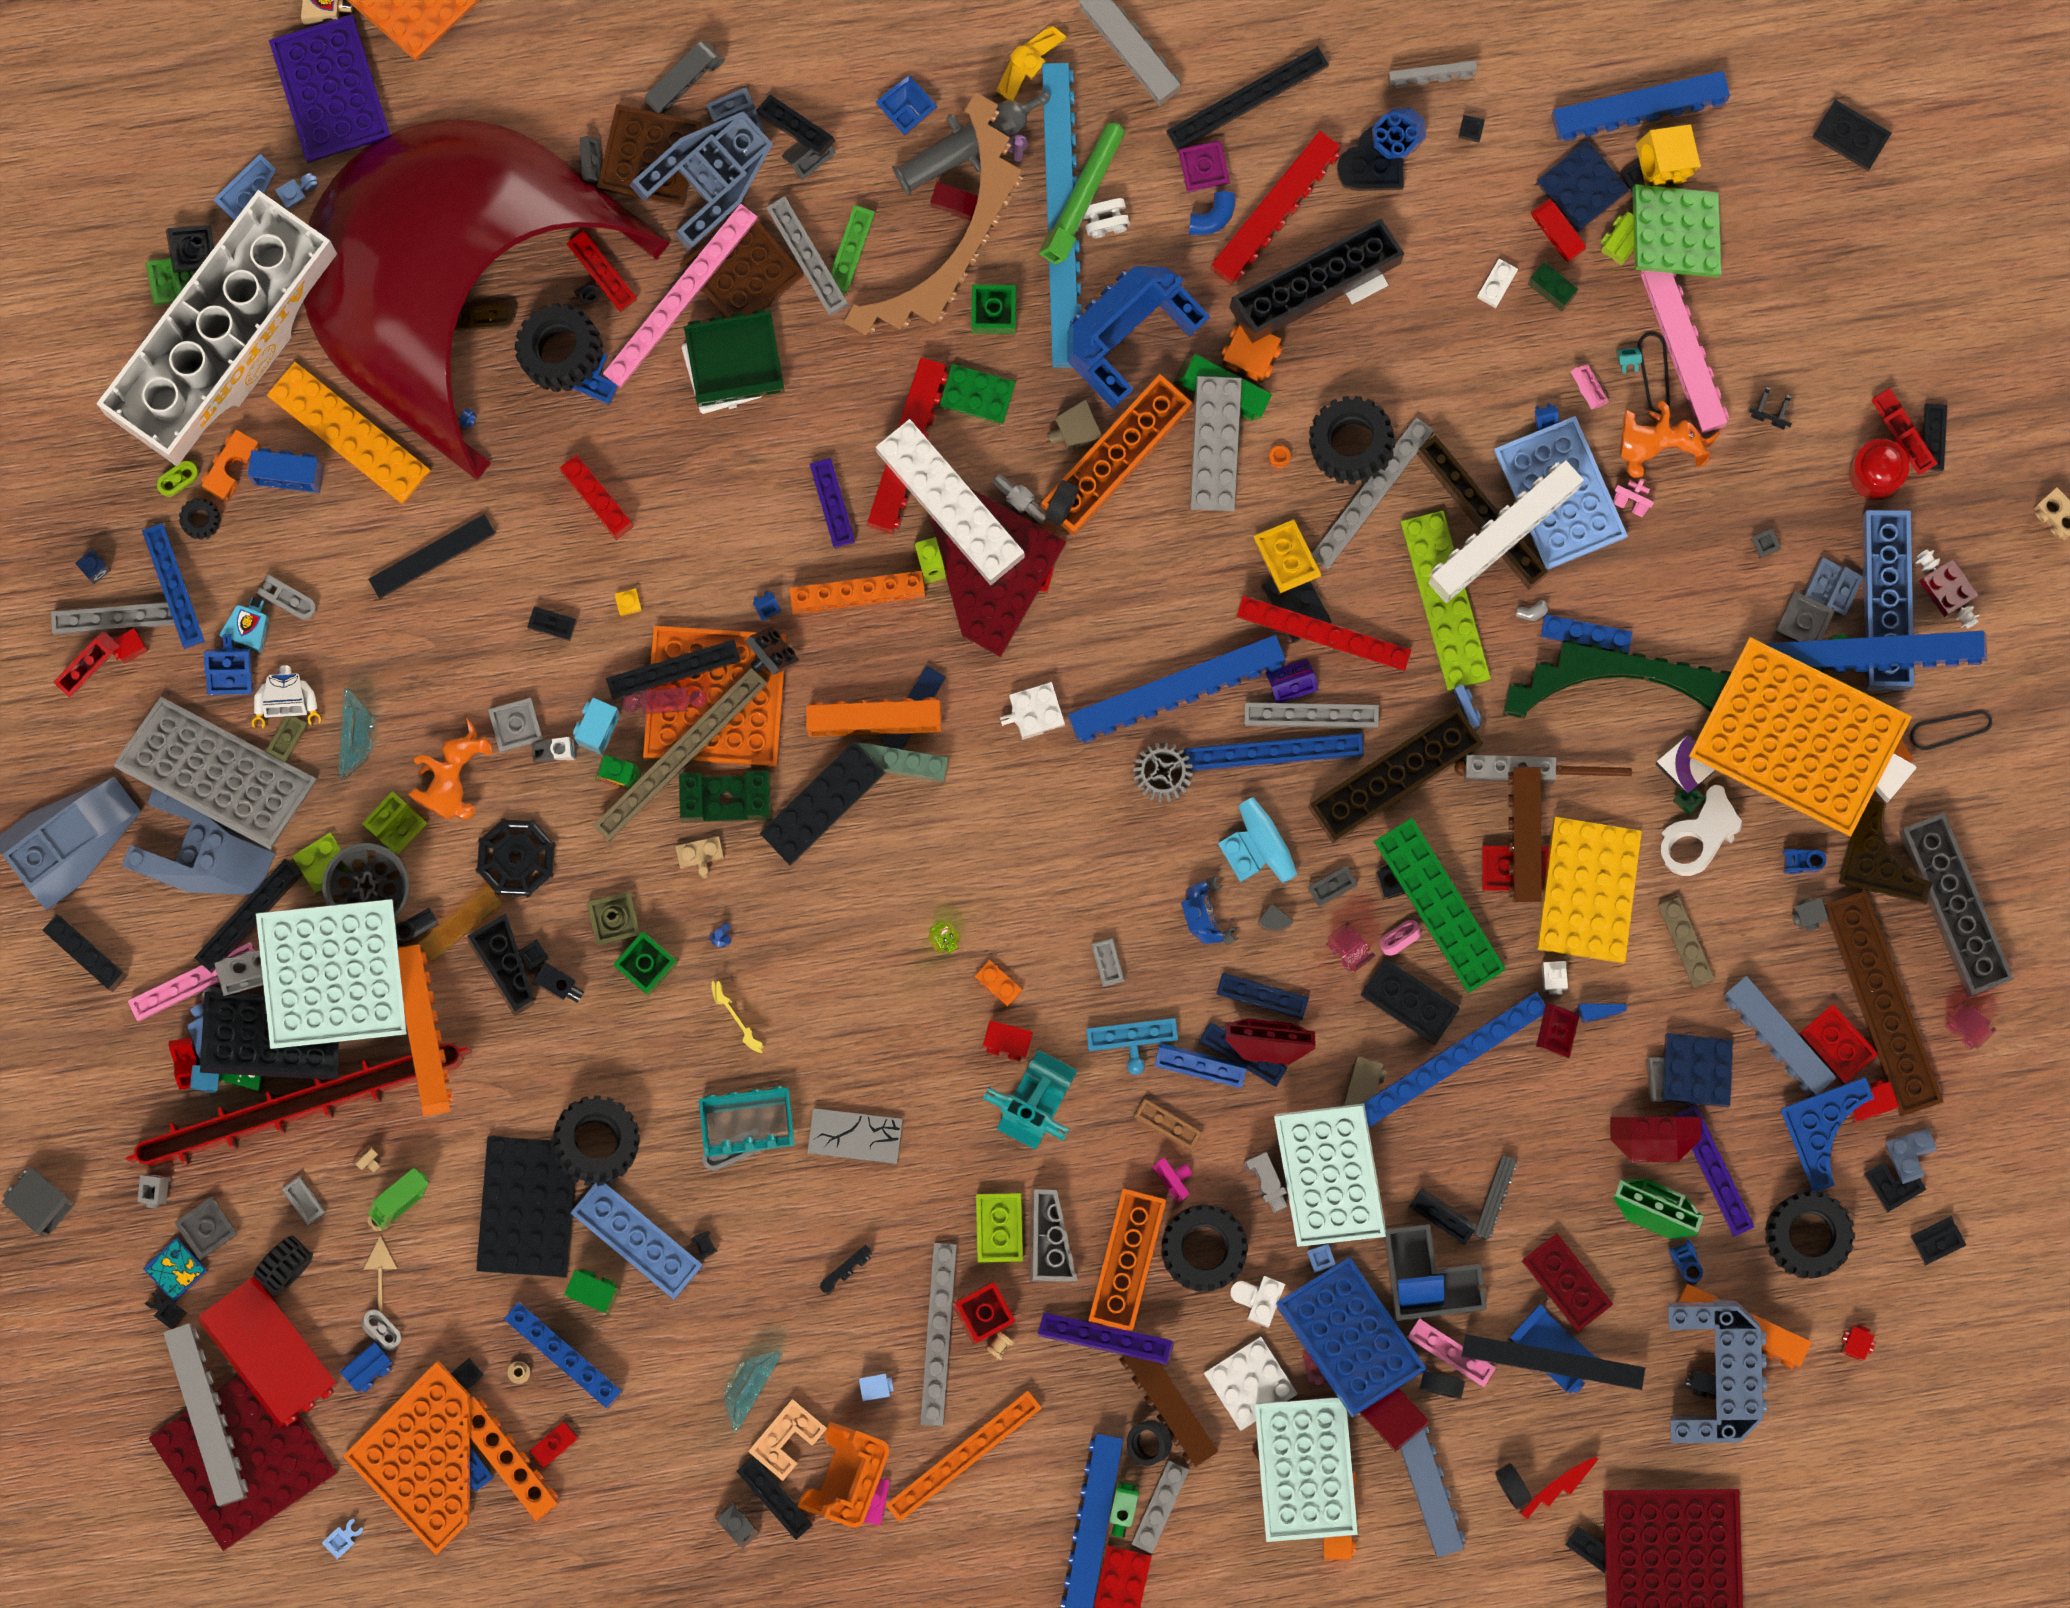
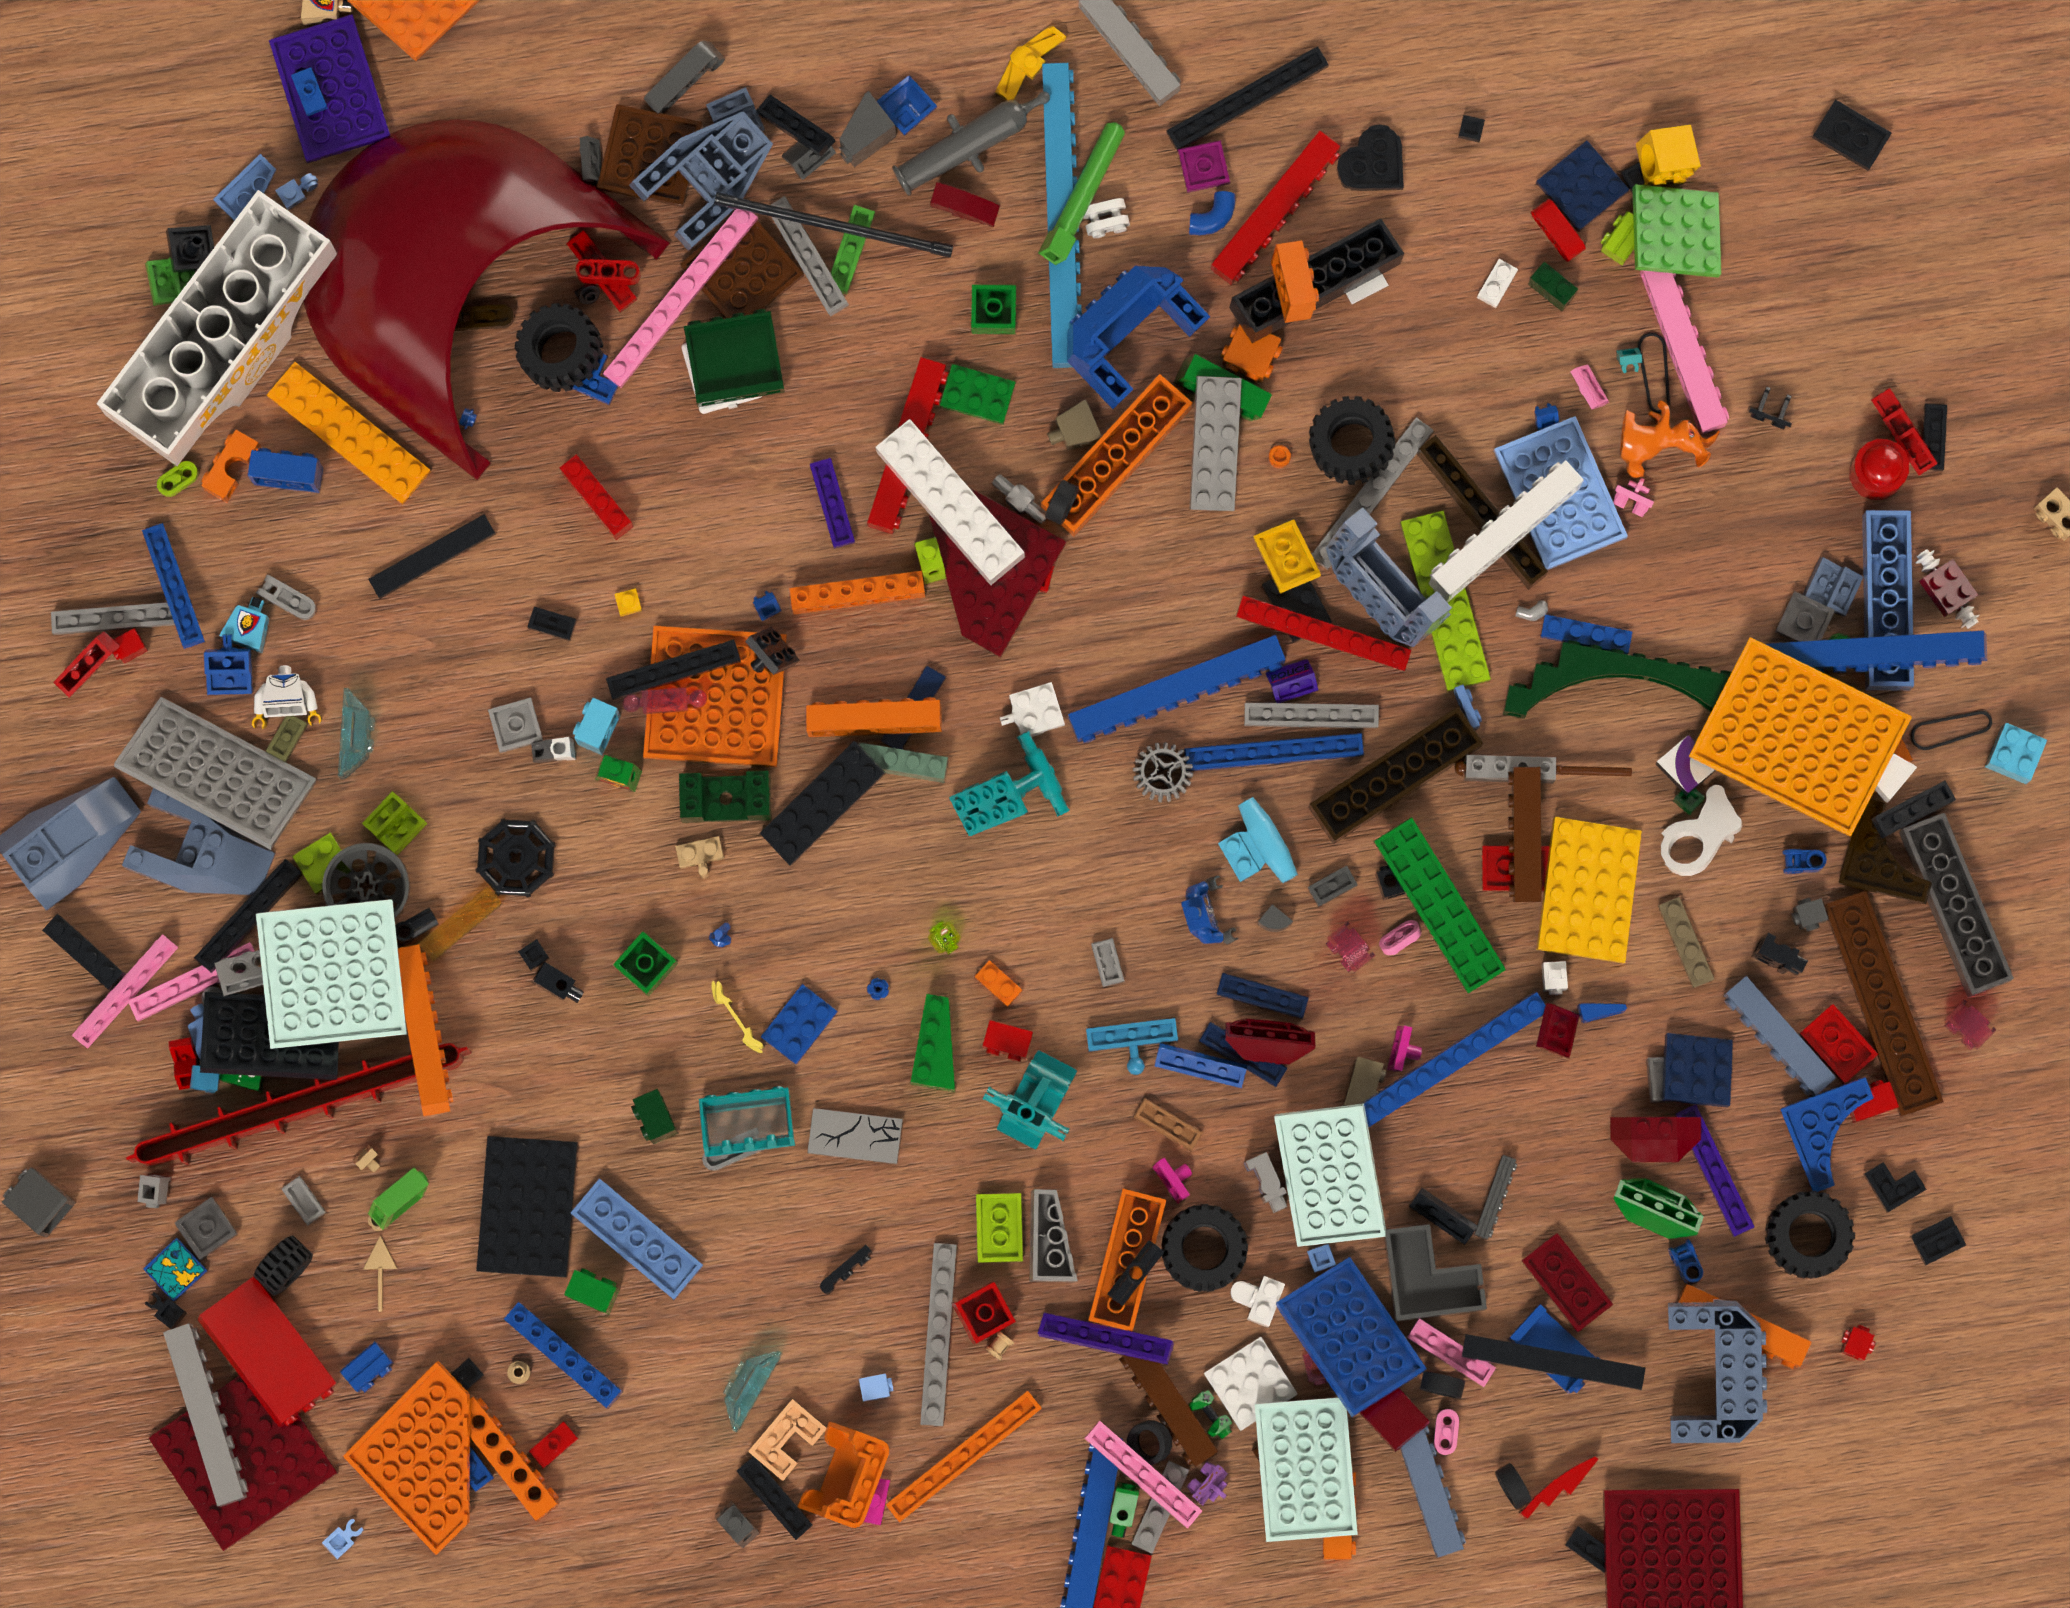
(92, 566): dark blue brick -> none
(124, 991): none -> bright pink plate
(209, 528): black tyre -> none
(309, 91): none -> blue plate
(382, 1329): light grey plate -> none
(445, 790): orange animal -> none
(500, 958): black wedge -> none
(601, 1112): black tyre -> none
(613, 918): olive plate -> none
(616, 278): none -> red beam
(655, 1117): none -> dark green brick
(680, 754): dark tan plate -> none
(704, 1244): black bush -> none
(733, 202): none -> black piece
(799, 1024): none -> blue plate
(866, 131): none -> dark grey slope
(877, 995): none -> blue plate
(934, 1052): none -> green wedge
(996, 182): medium nougat arch -> none
(1001, 798): none -> teal plate
(1019, 144): lavender plate -> none
(1125, 1284): none -> black piece
(1143, 1474): none -> bright pink plate
(1211, 1487): none -> medium lavender hips
(1220, 1425): none -> green piece
(1294, 281): none -> orange brick
(1381, 584): none -> sand blue wedge
(1399, 133): blue brick -> none
(1402, 1049): none -> dark pink tile
(1410, 1001): black plate -> none
(1421, 1292): blue slope -> none
(1423, 75): light grey plate -> none
(1447, 1432): none -> bright pink plate
(1640, 106): blue brick -> none
(1701, 1384): black brick -> none
(1765, 543): dark grey plate -> none
(1779, 955): none -> black hips
(1905, 1153): sand blue plate -> none
(1913, 809): none -> black plate
(2016, 753): none -> medium azure brick

